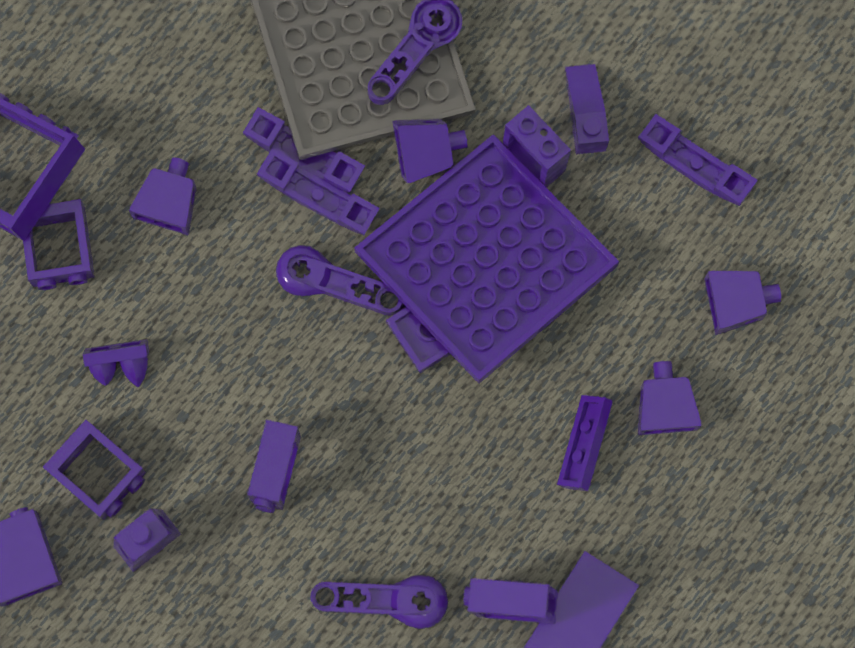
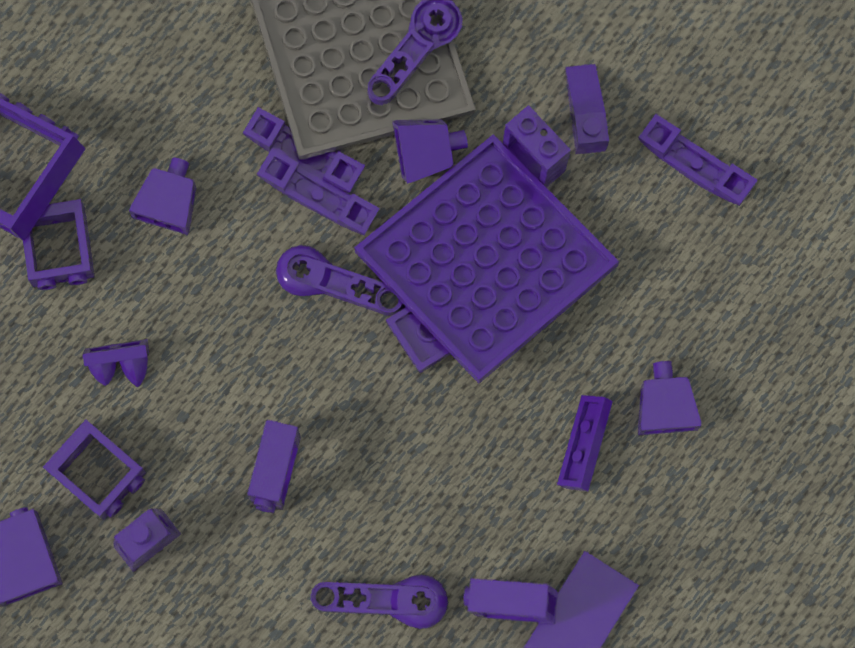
(738, 298): dark purple torso -> none

